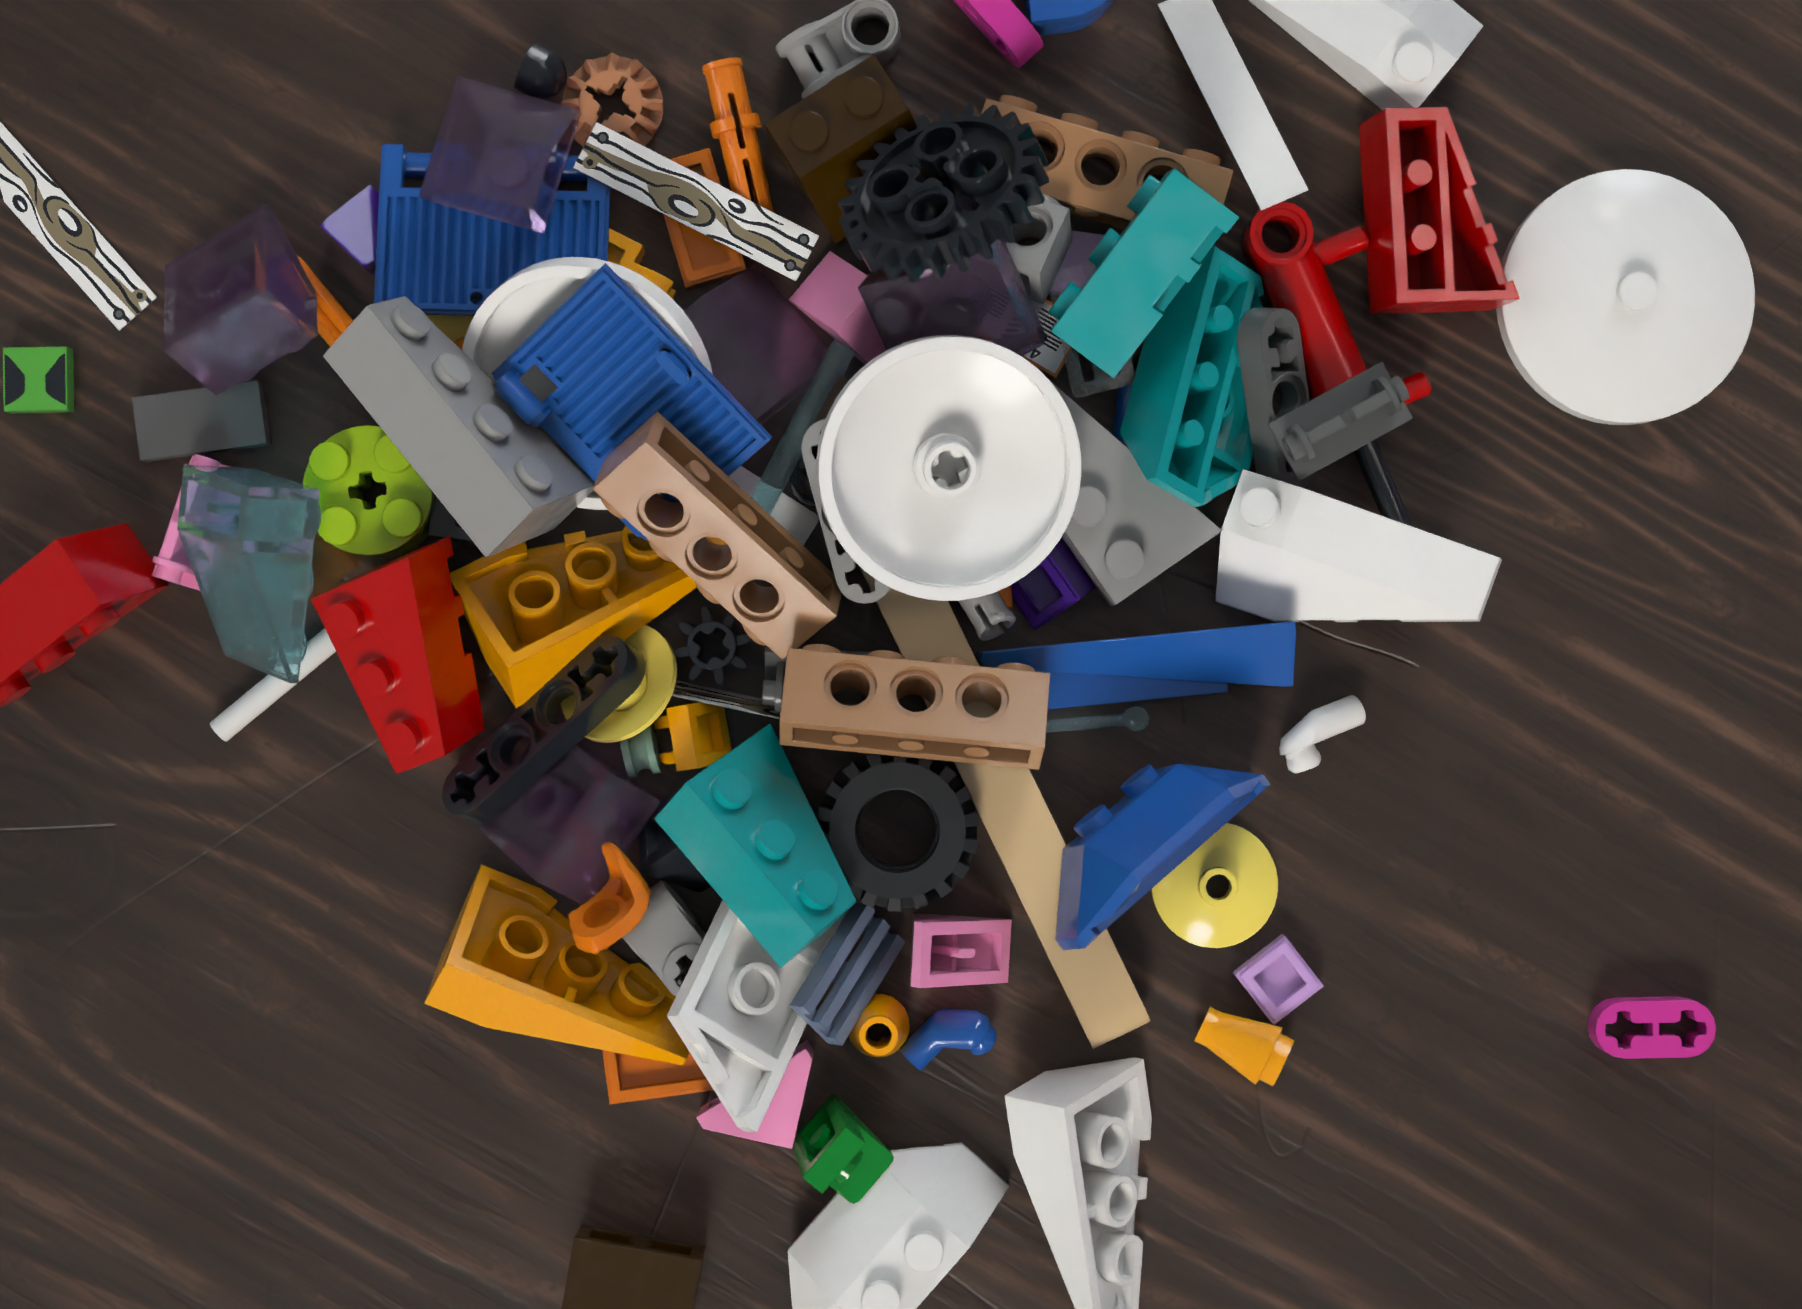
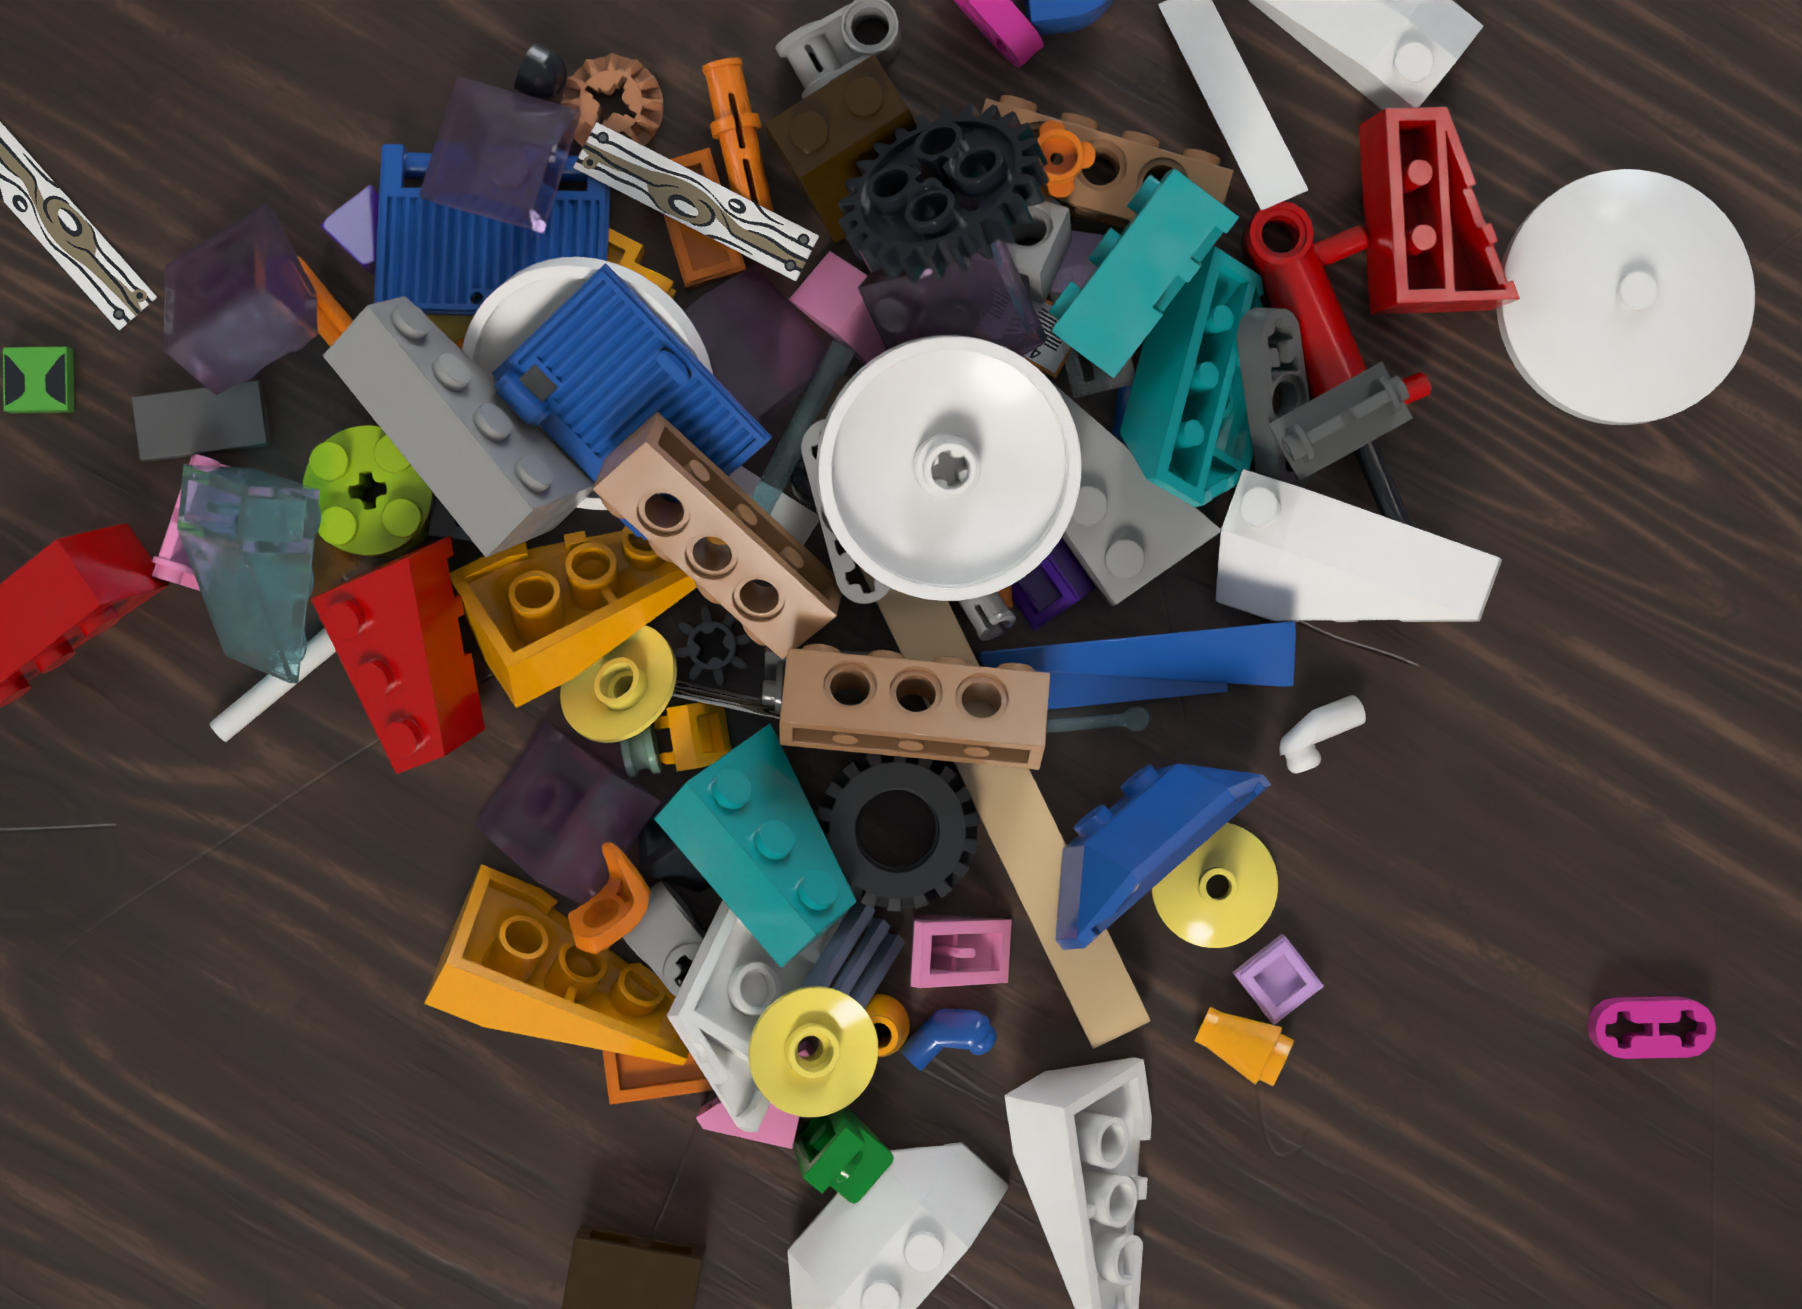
(547, 738): black beam -> none
(832, 1074): none -> light yellow dish
(1075, 155): none -> orange plate

